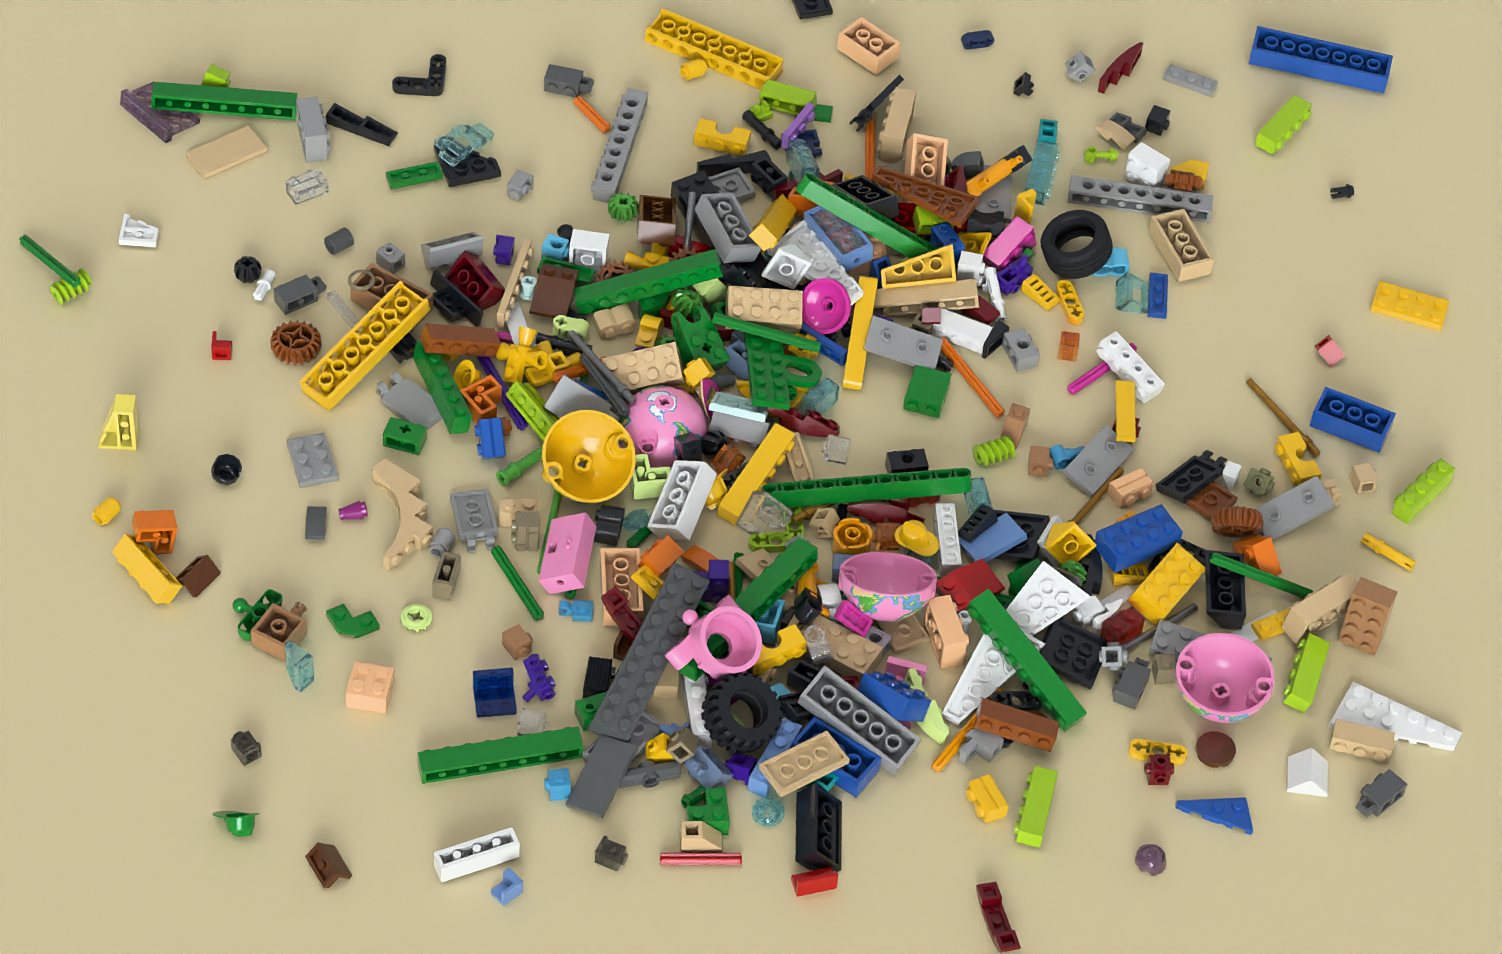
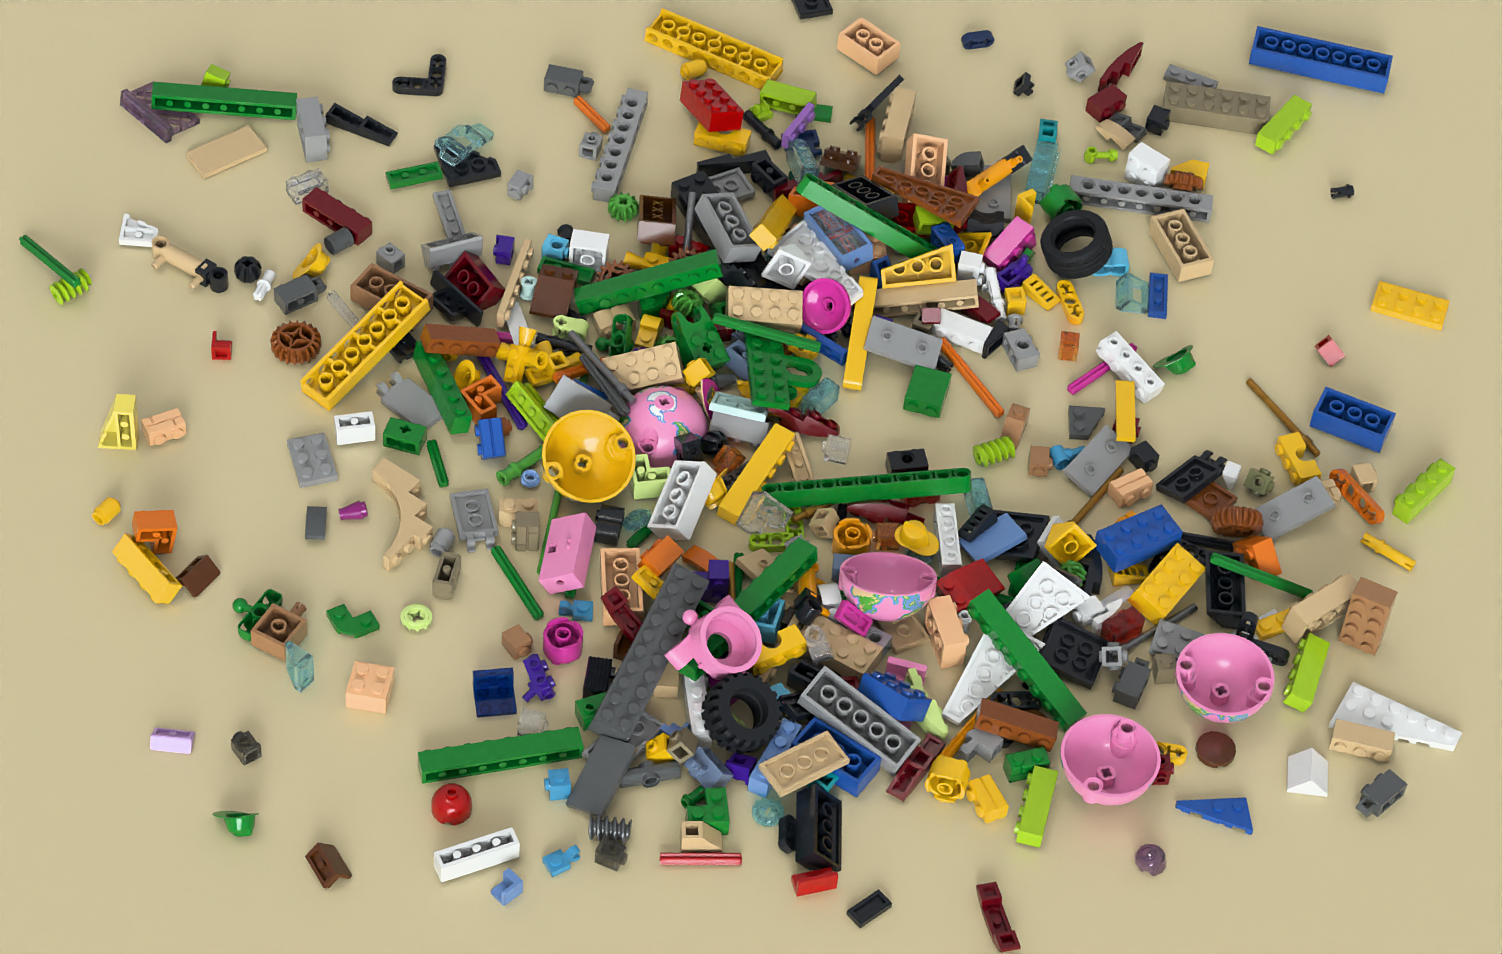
(163, 427): none -> light nougat brick
(172, 740): none -> slope
(204, 271): none -> tan piece
(226, 469): black hair -> none
(313, 263): none -> yellow piece
(336, 215): none -> dark red brick
(354, 428): none -> white brick
(361, 288): dark tan piece -> none
(437, 463): none -> green axle
(448, 213): none -> light grey plate
(451, 804): none -> red cylinder
(530, 478): none -> light blue plate
(560, 862): none -> dark azure plate
(562, 641): none -> dark pink brick
(593, 142): none -> light grey brick
(609, 829): none -> dark grey piece
(620, 340): none -> green piece
(711, 105): none -> red brick
(787, 834): none -> black plate
(840, 160): none -> reddish brown plate
(869, 908): none -> black tile
(915, 767): none -> dark red slope
(948, 778): none -> yellow brick
(1011, 321): none -> light grey bush
(1015, 300): none -> yellow panel
(1019, 764): none -> green brick
(1060, 200): none -> green brick
(1083, 421): none -> dark grey wing
(1104, 769): none -> bright pink piece
(1106, 103): none -> dark red brick
(1144, 456): none -> black brick
(1178, 362): none -> green piece
(1208, 541): none -> black axle
(1216, 107): none -> dark tan brick
(1278, 654): none -> black beam
(1355, 498): none -> orange beam

